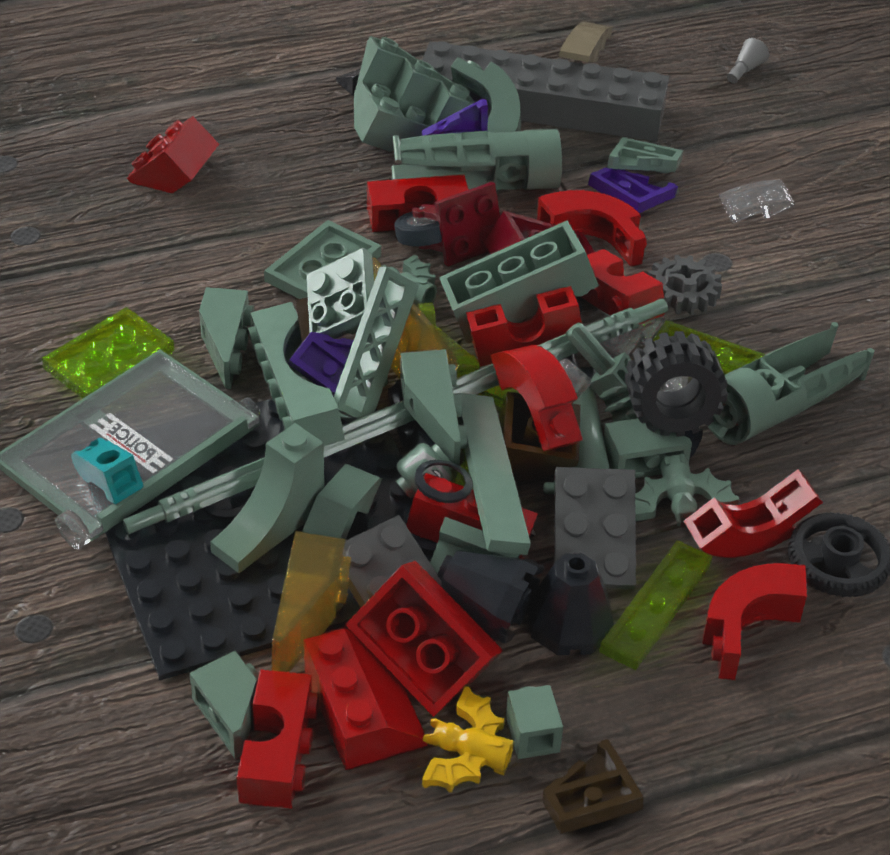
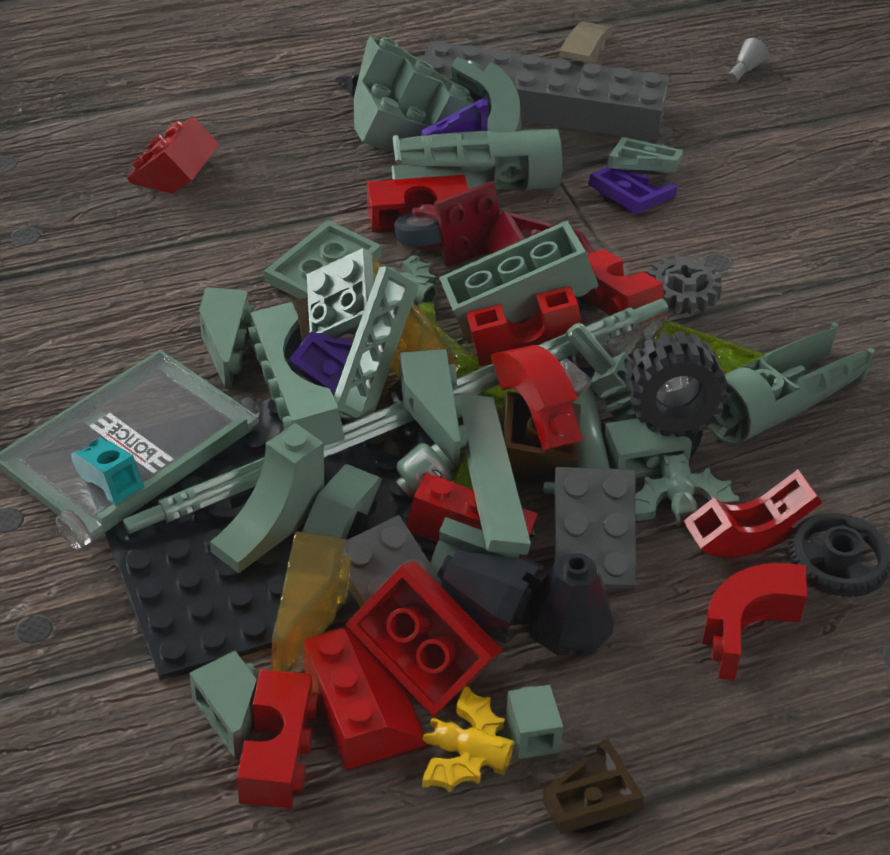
(105, 352): clear neon green plate -> none
(442, 496): black piece -> none
(599, 217): red arch -> none
(655, 605): clear neon green tile -> none
(762, 196): clear slope -> none

